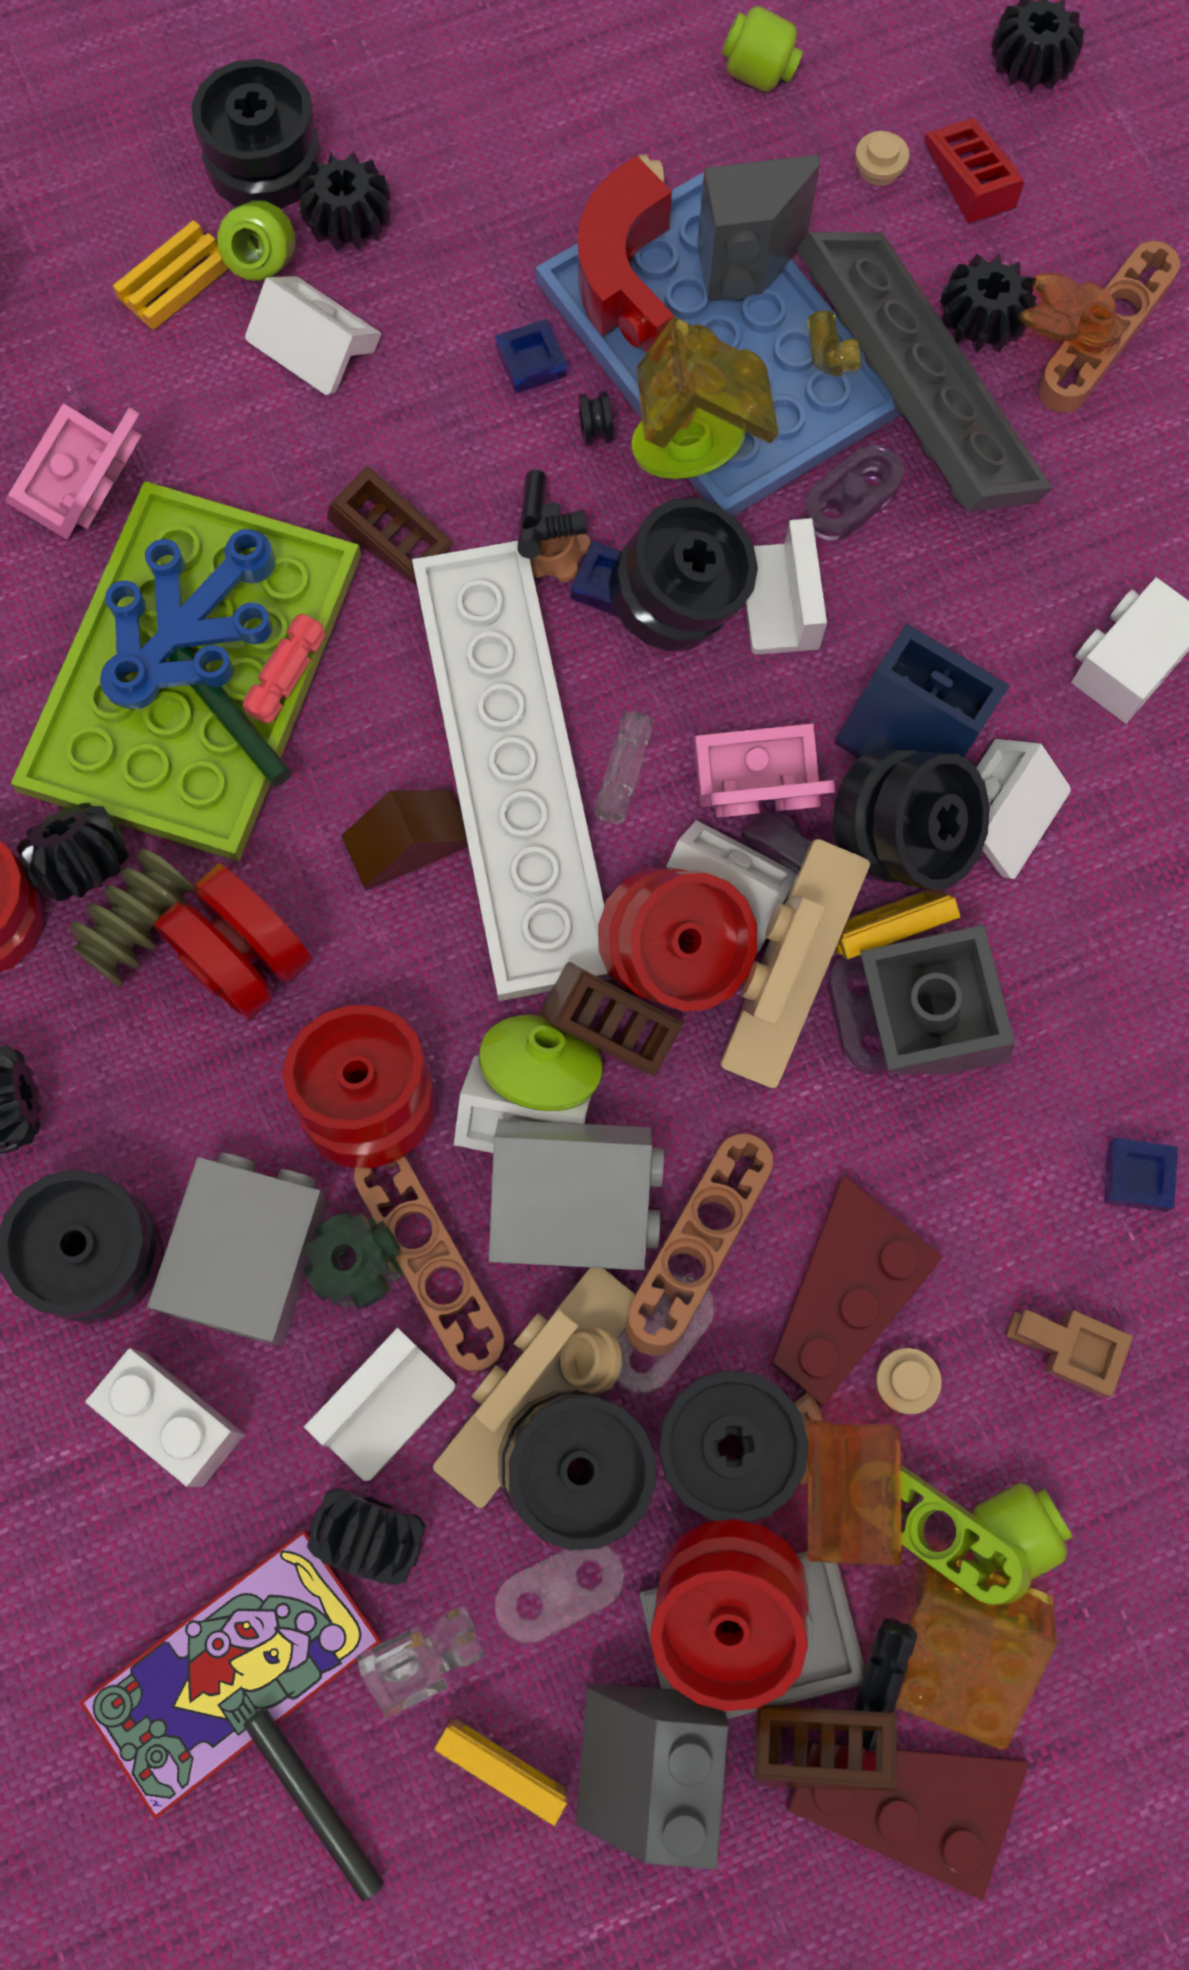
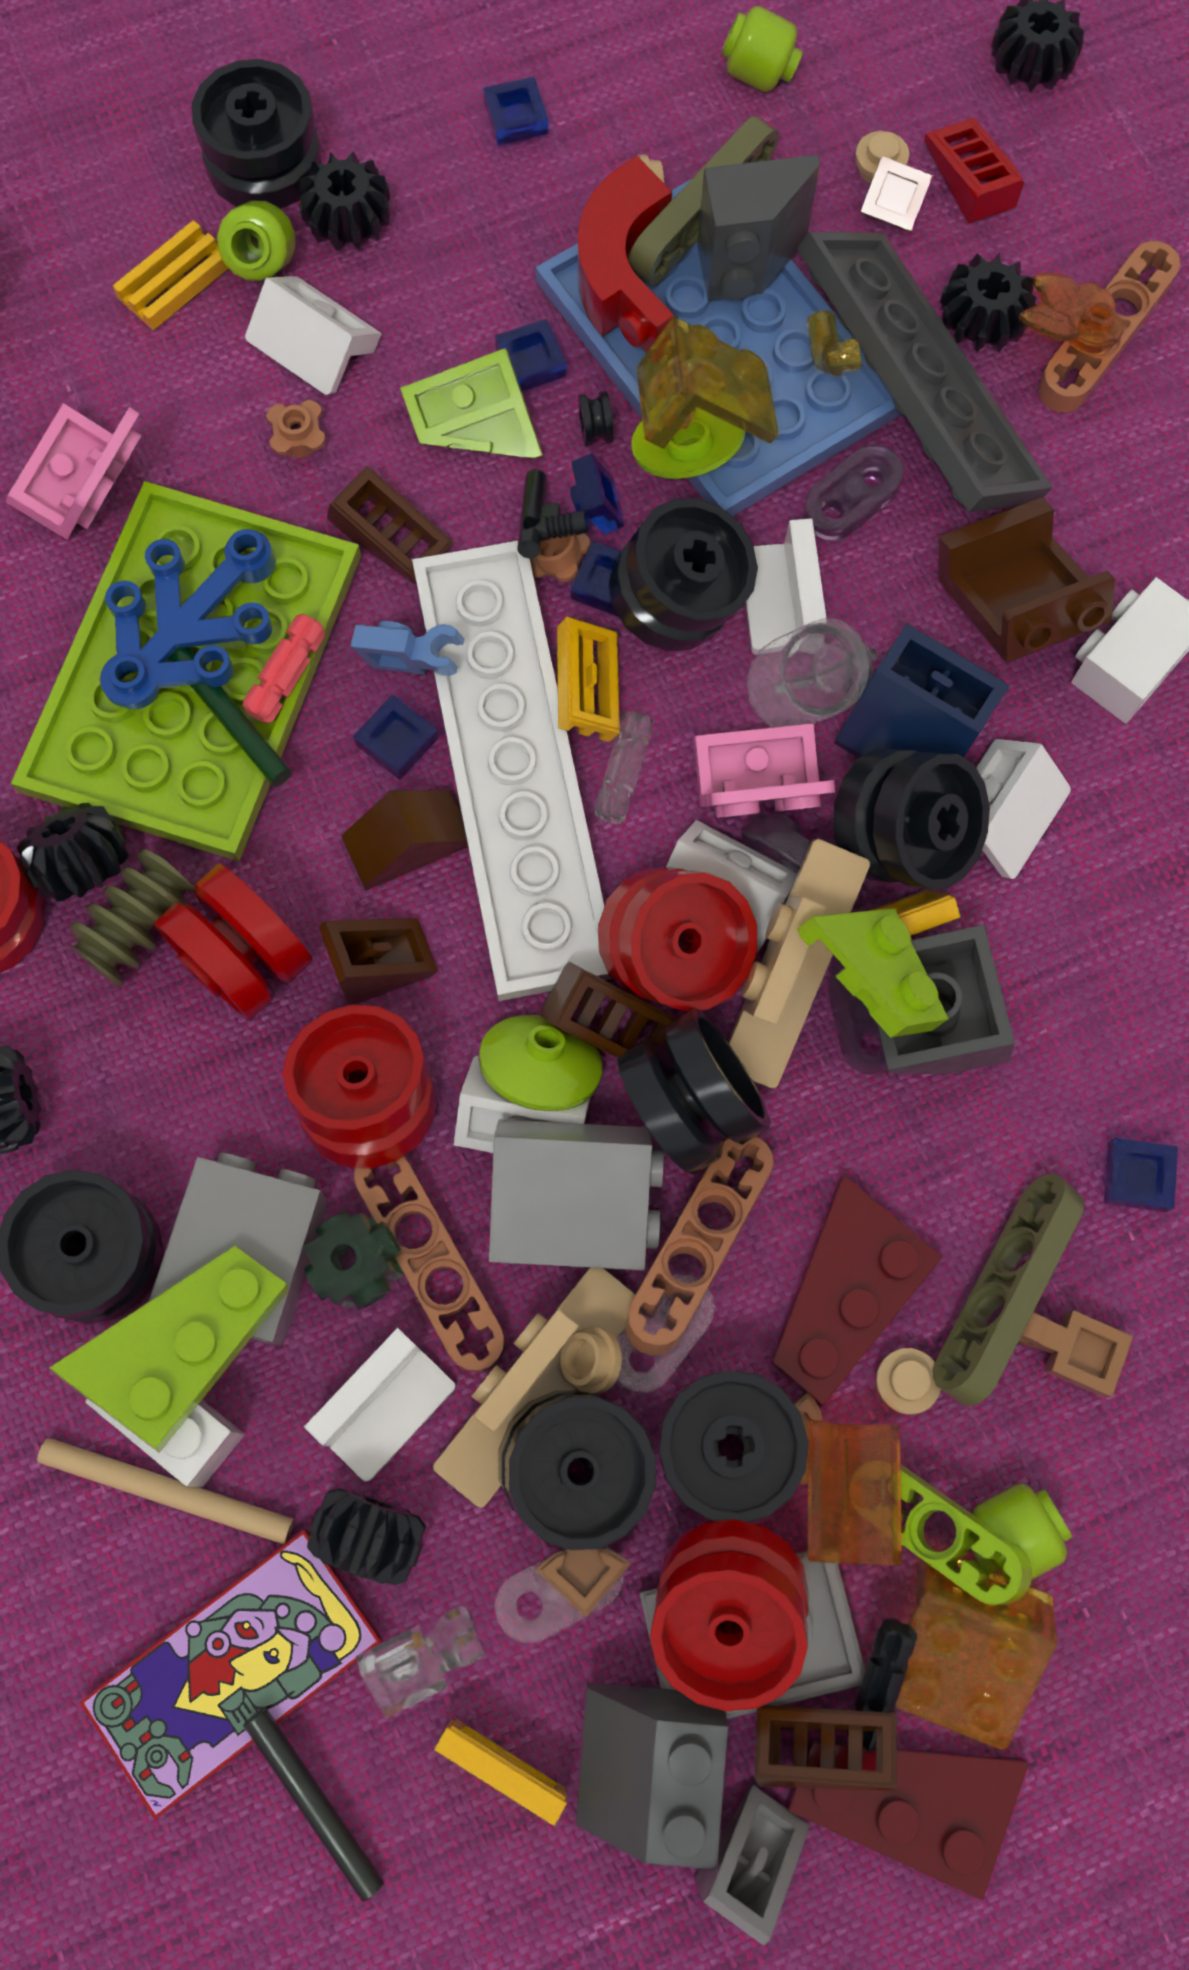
(165, 1490): none -> tan bar
(175, 1347): none -> lime wing
(300, 441): none -> nougat plate
(377, 955): none -> reddish brown slope
(396, 648): none -> medium blue plate
(396, 737): none -> clear blue plate
(474, 409): none -> lime wing
(516, 110): none -> clear blue plate
(579, 674): none -> yellow tile
(583, 1575): none -> medium nougat tile
(596, 494): none -> clear blue plate
(677, 226): none -> olive beam
(693, 1092): none -> black wheel
(754, 1864): none -> light grey slope
(810, 674): none -> clear piece
(880, 968): none -> lime wing
(896, 194): none -> plate
(1021, 581): none -> reddish brown panel
(1039, 1222): none -> olive beam

